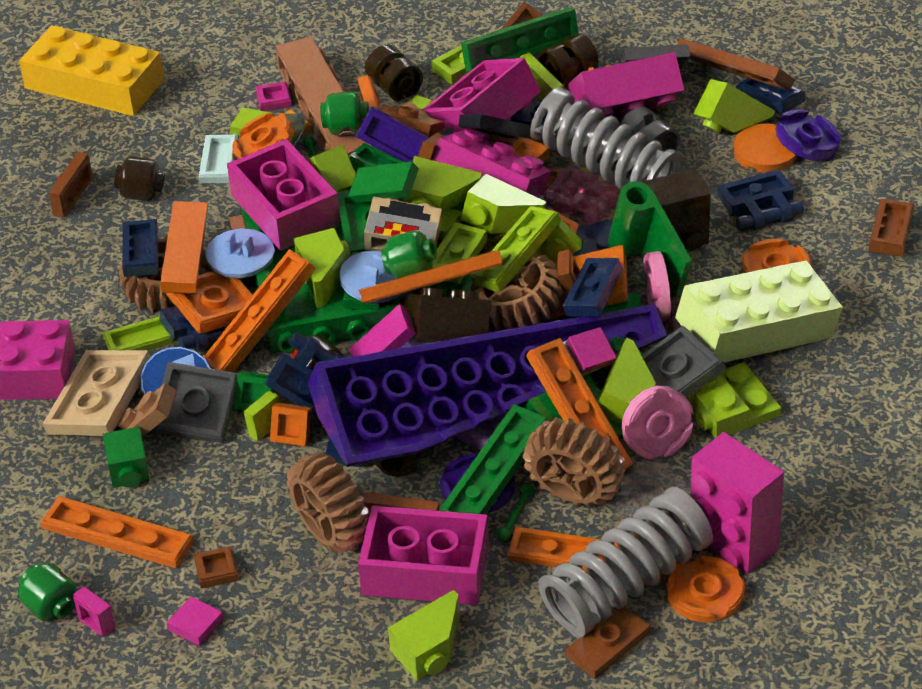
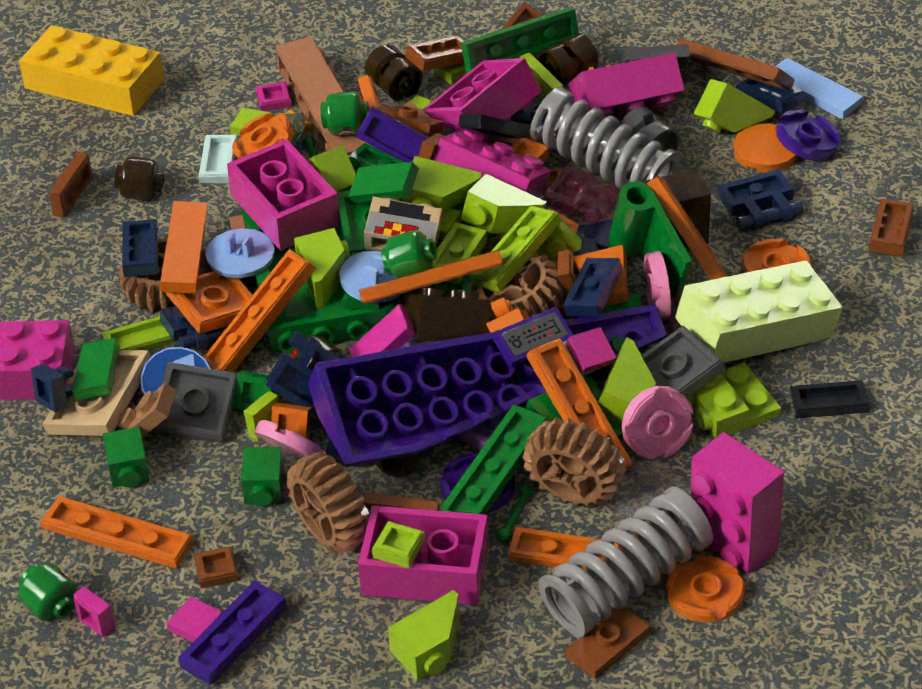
(50, 386): none -> dark blue tile
(96, 369): none -> green tile
(232, 632): none -> dark purple plate
(262, 475): none -> green brick
(289, 441): none -> bright pink tile
(398, 544): none -> lime tile
(436, 53): none -> dark orange plate
(505, 315): none -> orange tile
(530, 333): none -> tile
(686, 228): none -> orange tile
(821, 90): none -> light blue tile
(829, 399): none -> black tile

